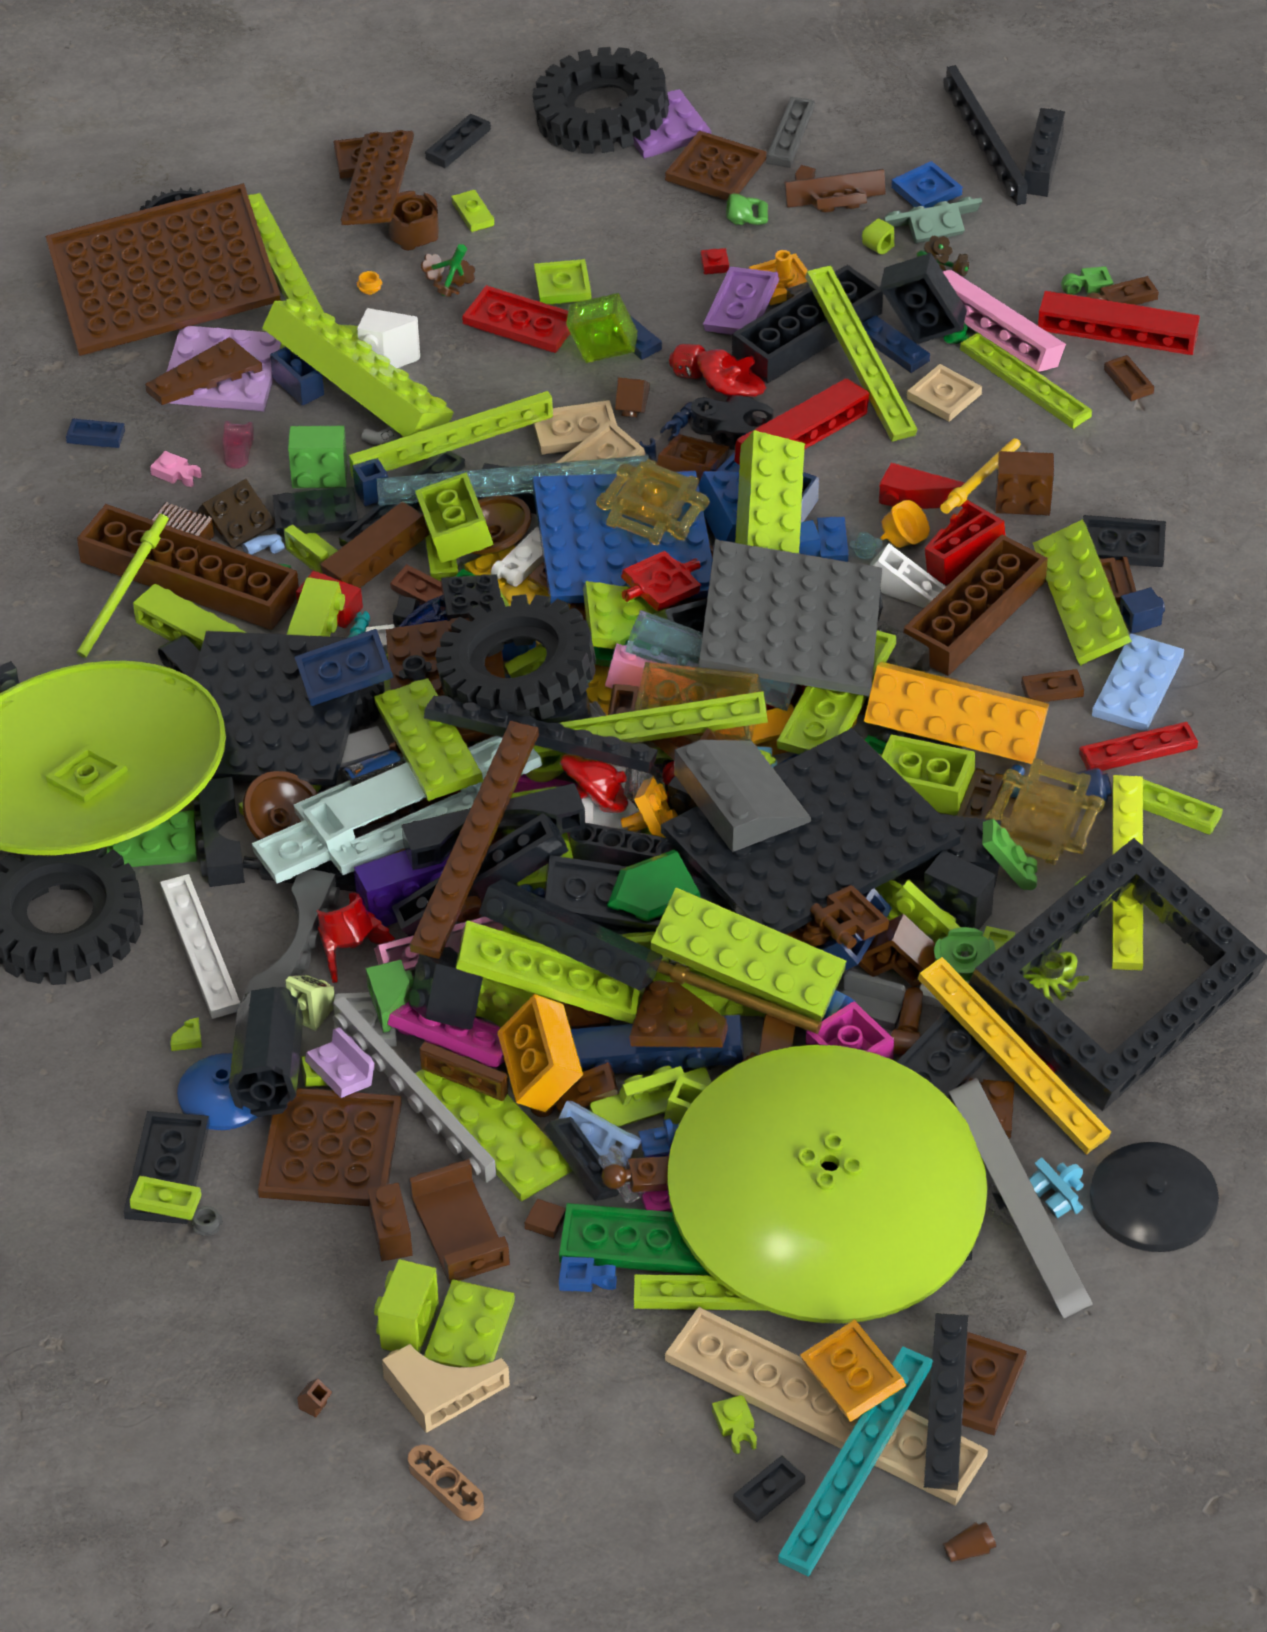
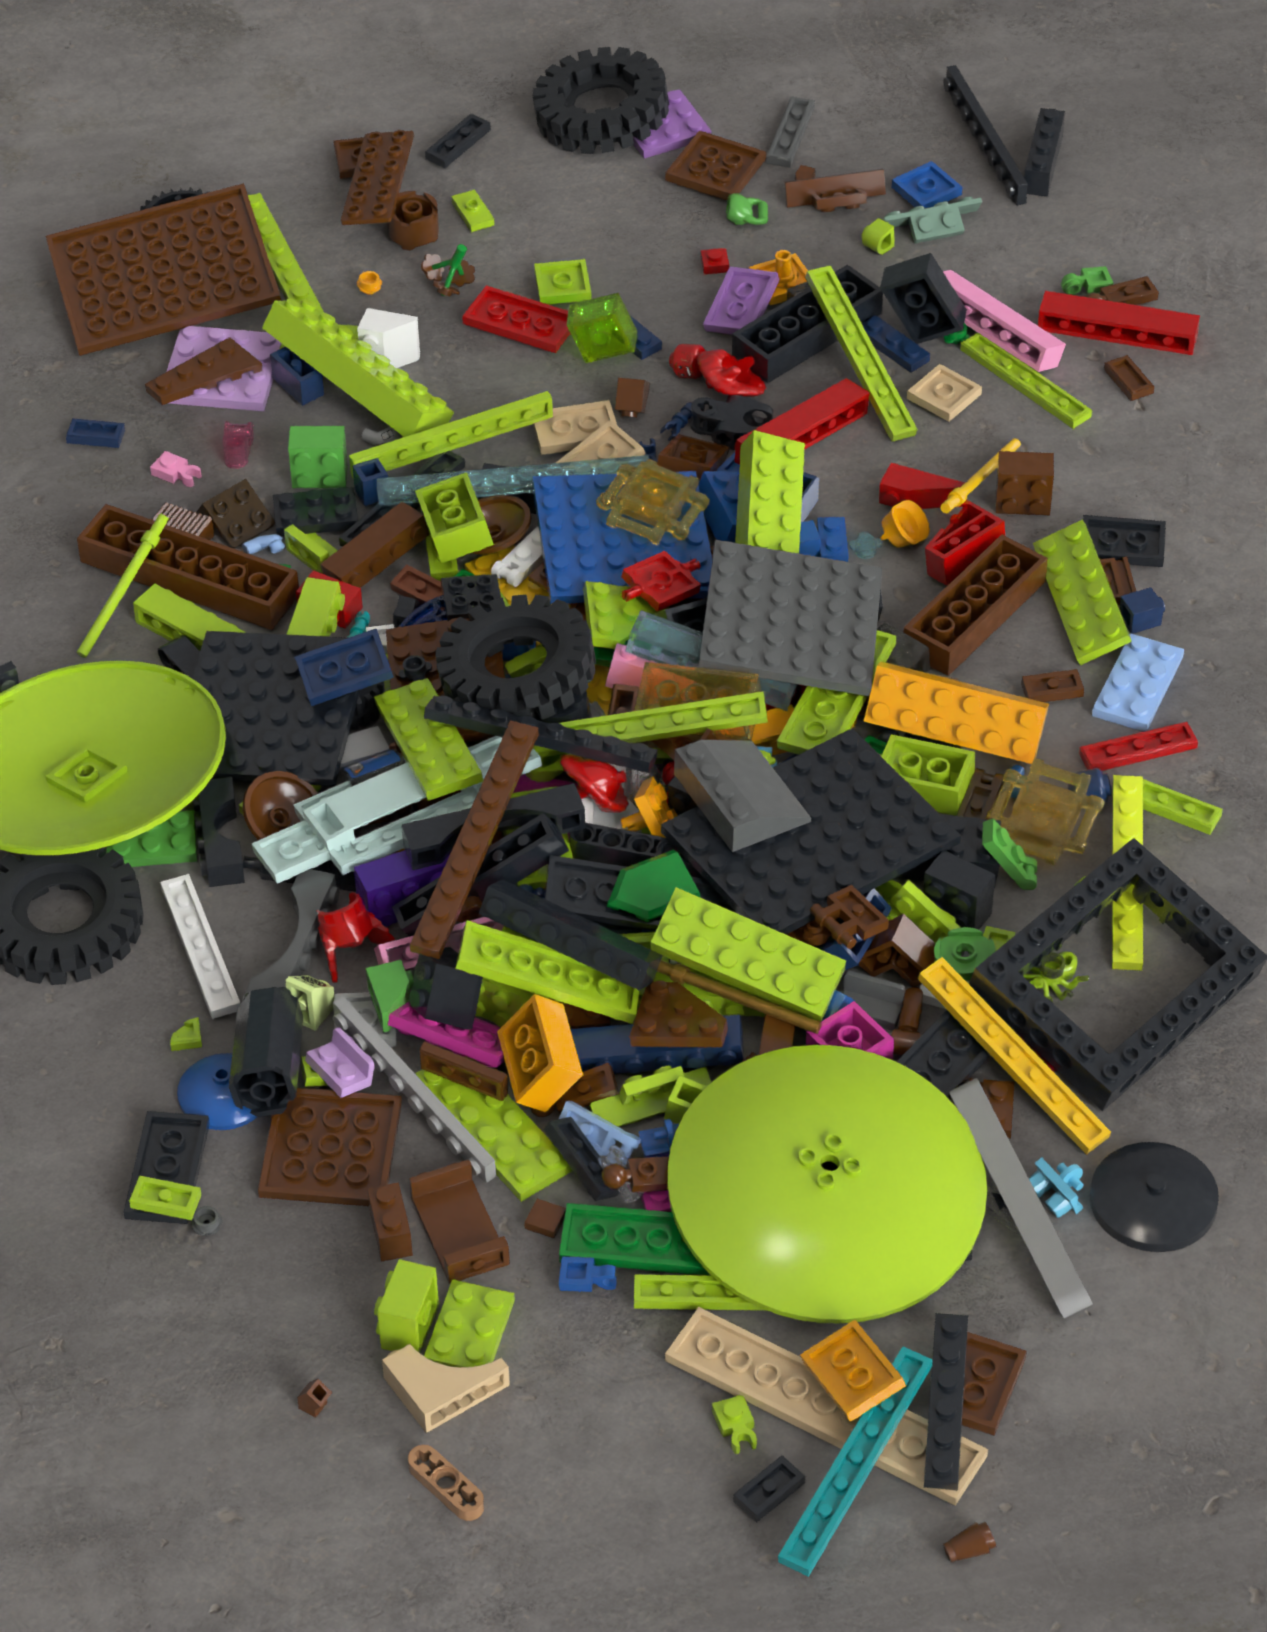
(905, 579): white slope -> none
(941, 250): dark brown plant -> none

